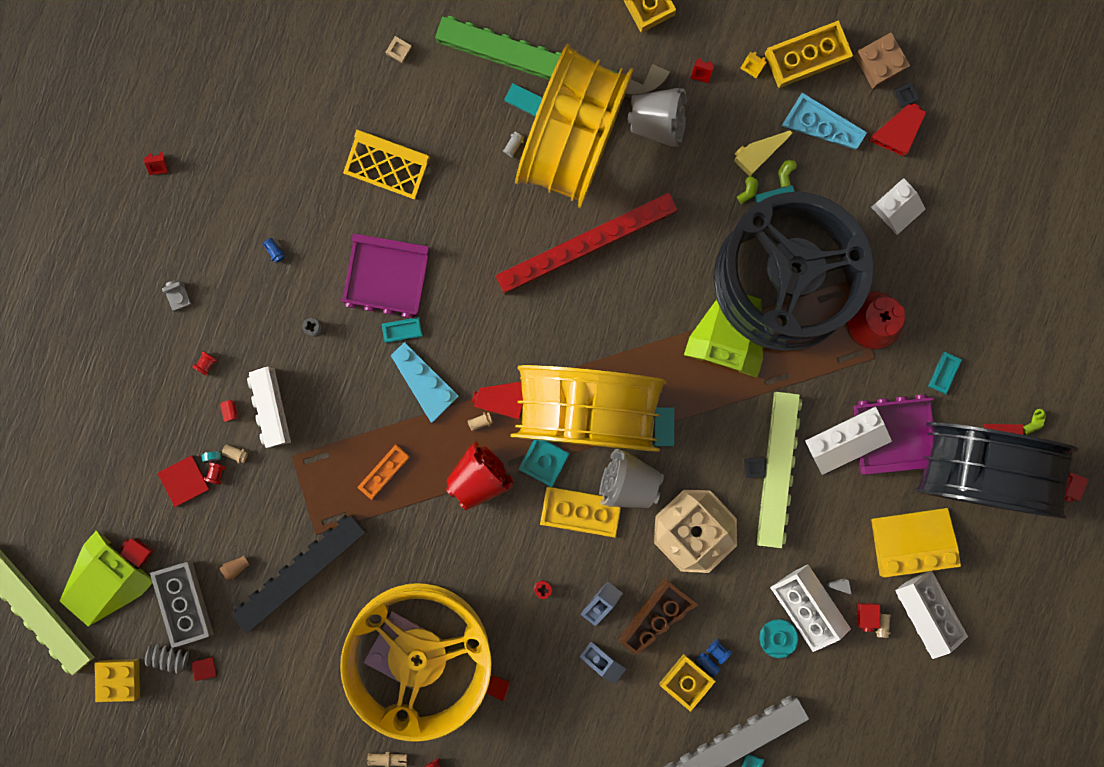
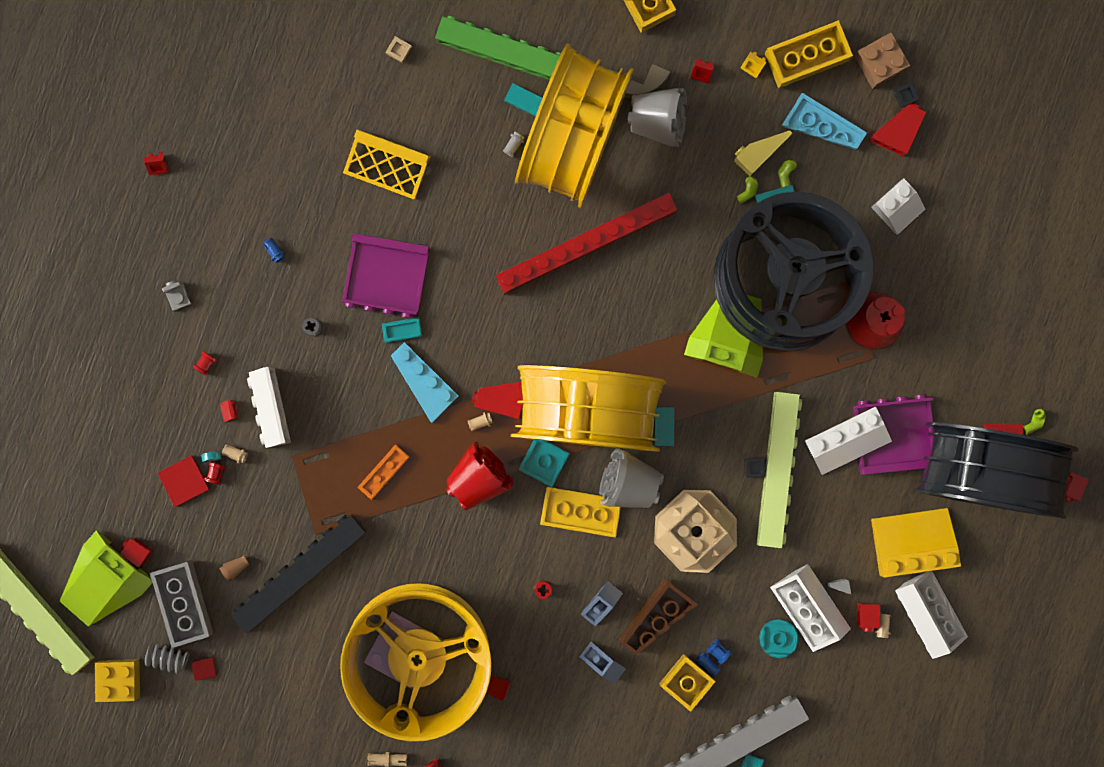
(944, 373): teal tile -> none

